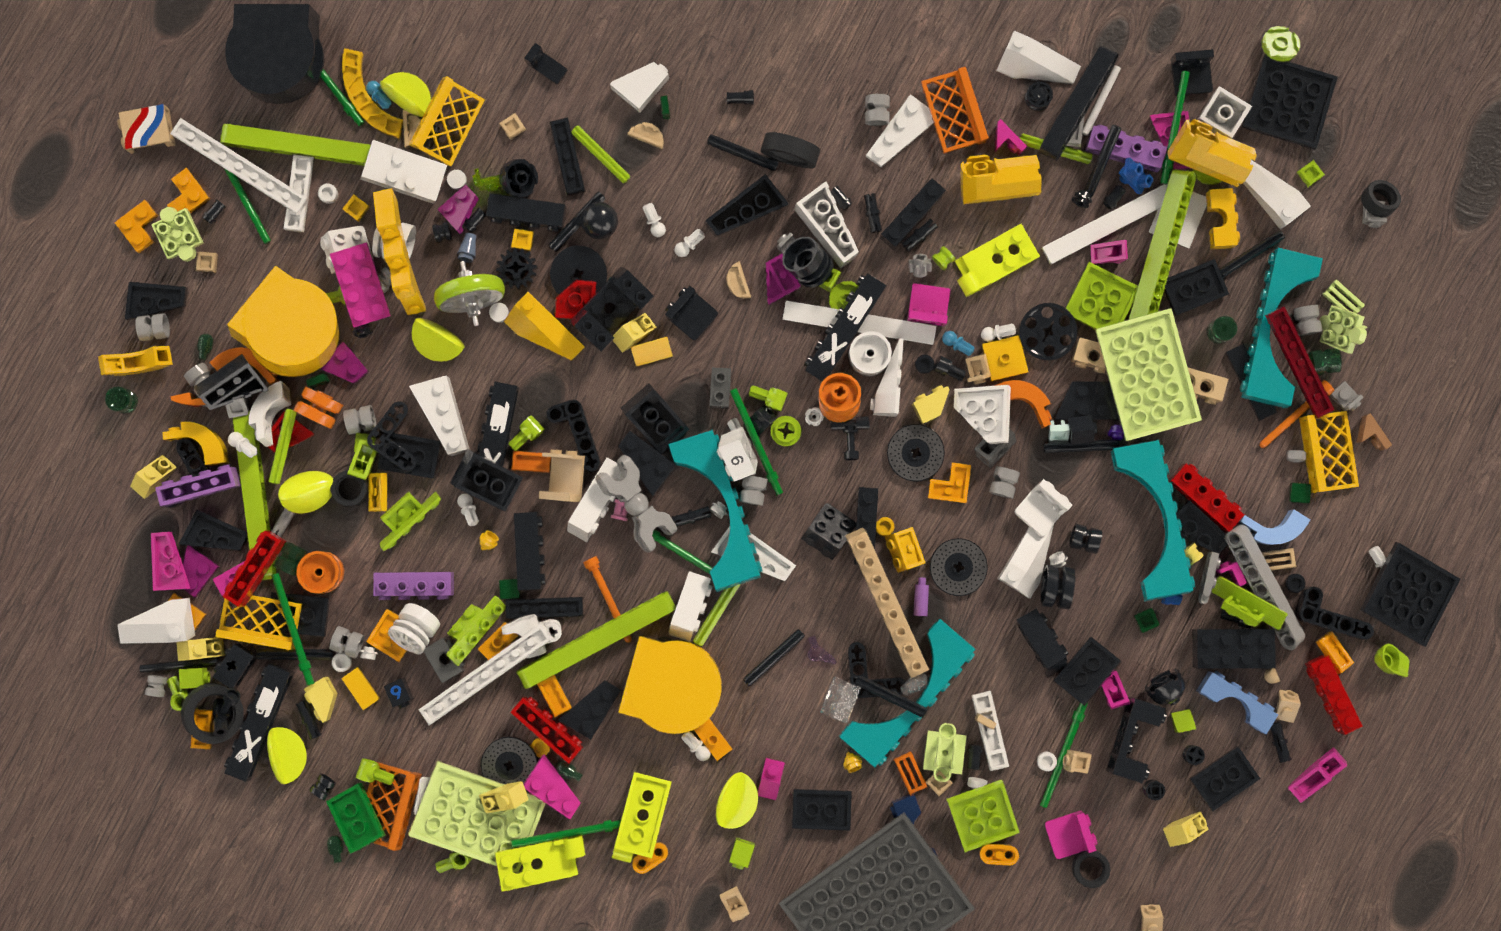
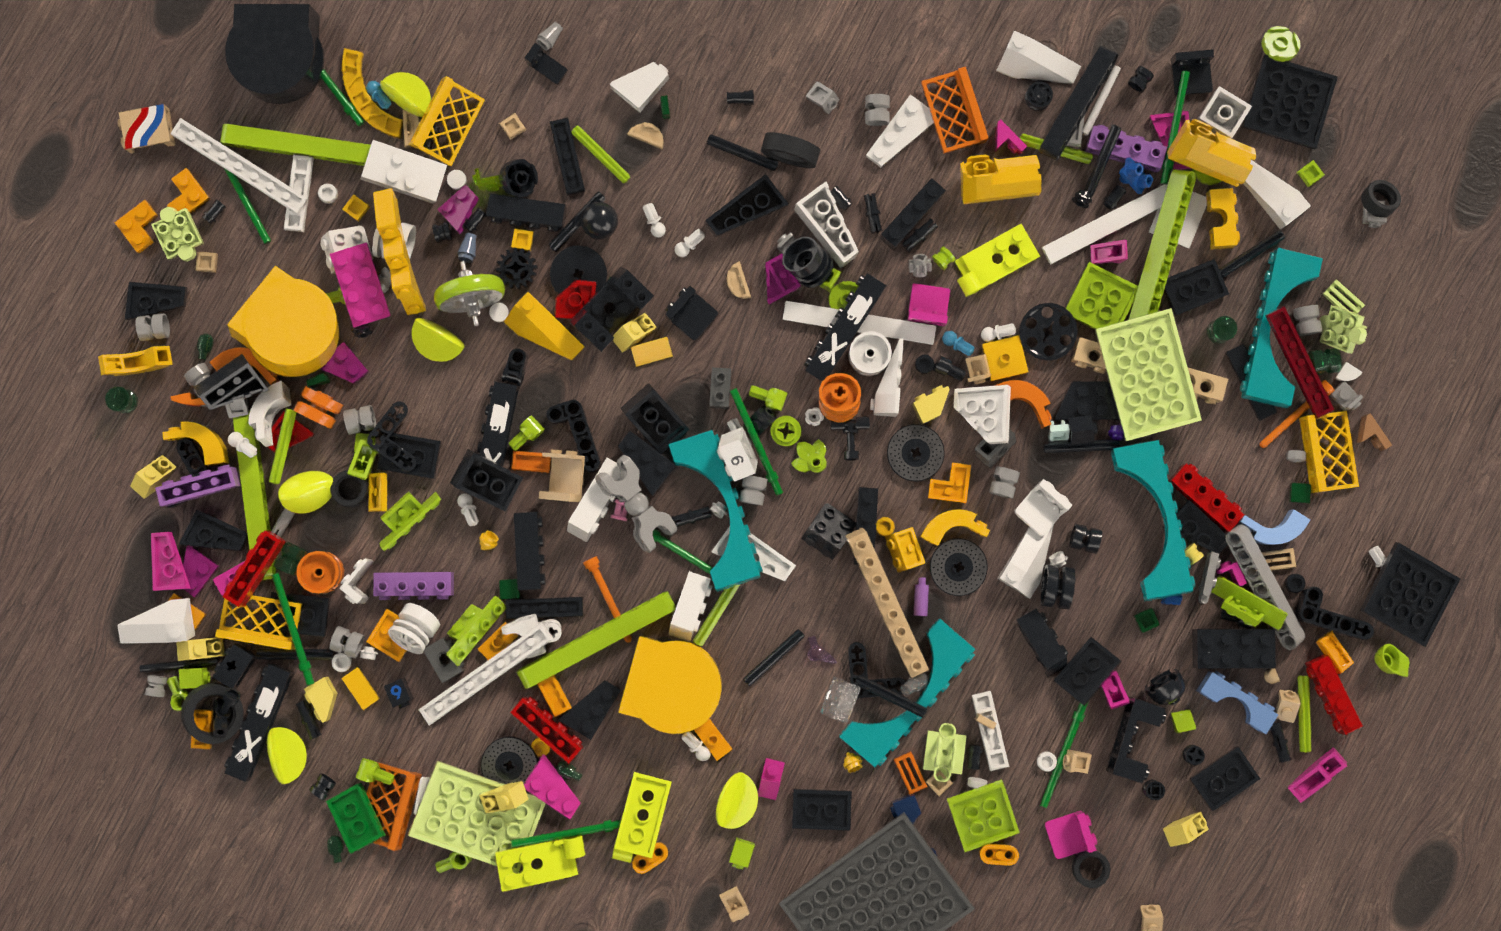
(348, 583): none -> white bracket
(441, 410): white wedge -> none
(514, 368): none -> black piece
(549, 36): none -> light grey cone
(808, 455): none -> lime plate
(823, 97): none -> light grey bracket
(940, 524): none -> yellow arch
(1140, 79): none -> black wheel
(1304, 714): none -> lime axle
(1348, 373): none -> white tile

